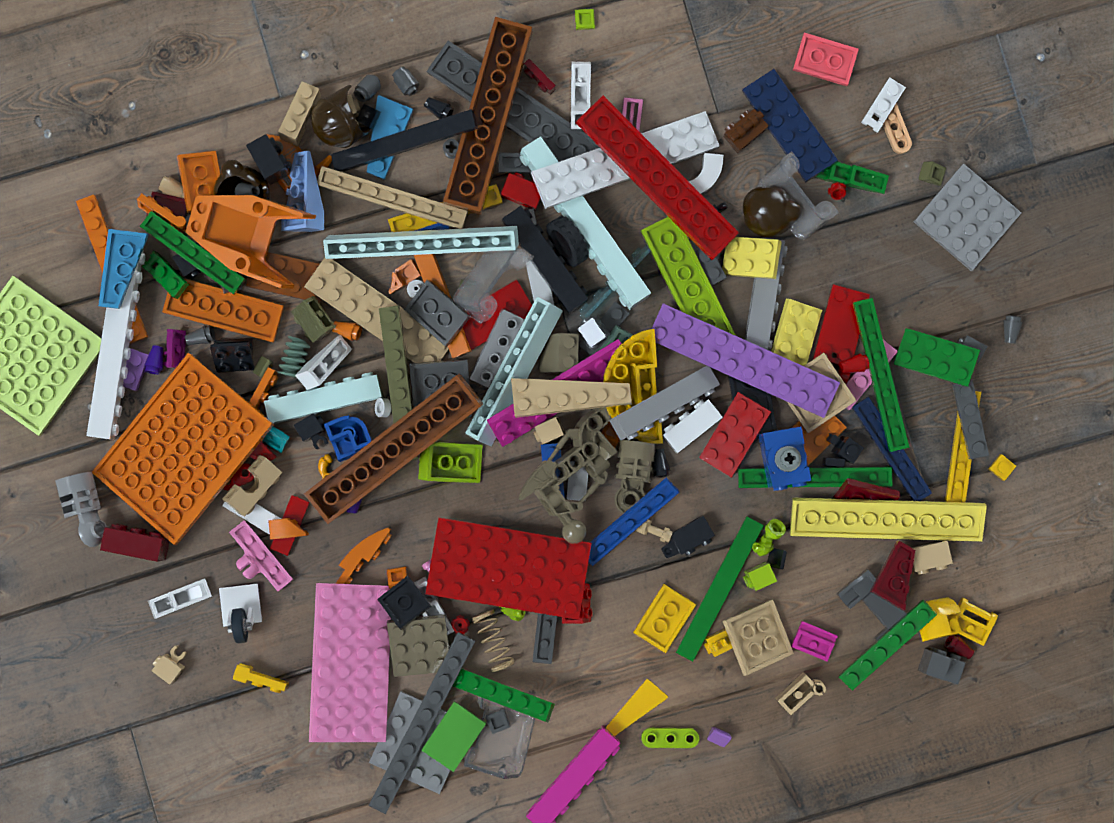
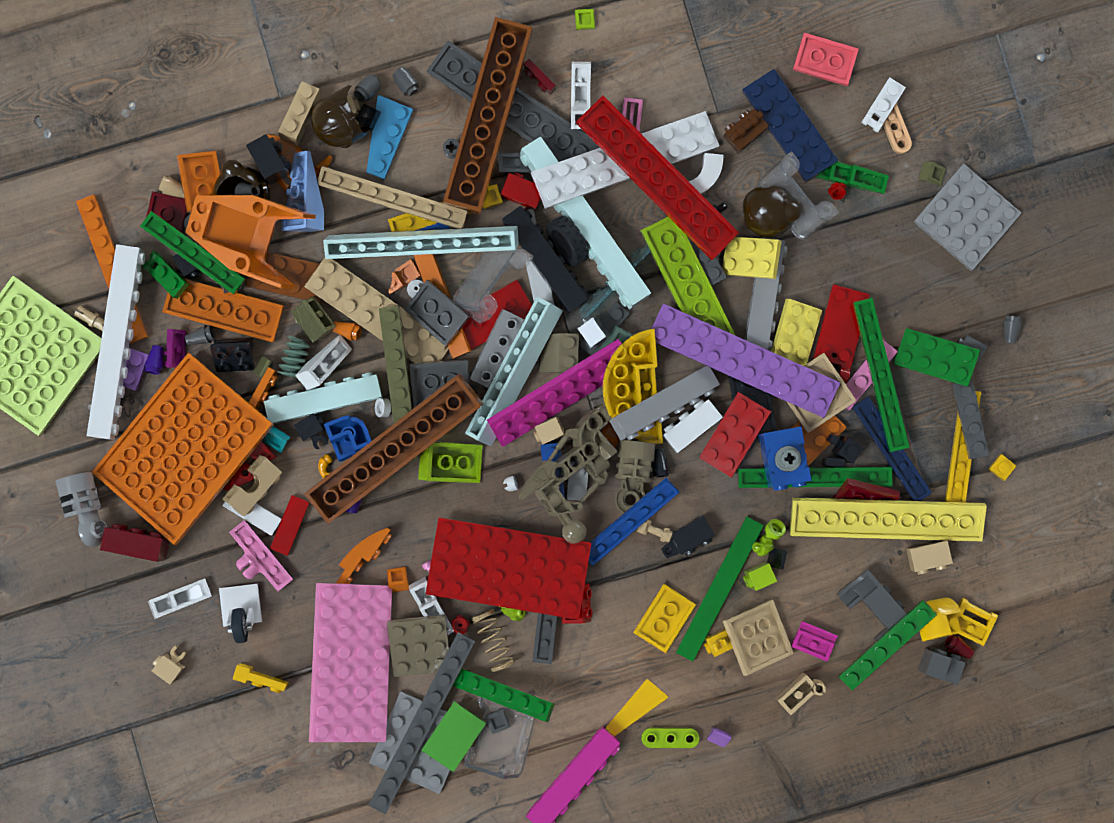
(92, 319): none -> tan pin
(120, 262): dark azure wing -> none
(149, 204): orange plate -> none
(285, 529): orange slope -> none
(404, 141): black tile -> none
(404, 602): black tile -> none
(438, 108): black cone -> none
(512, 484): none -> white hinge
(556, 396): tan wing -> none
(855, 364): red cone -> none
(895, 576): dark red wing -> none

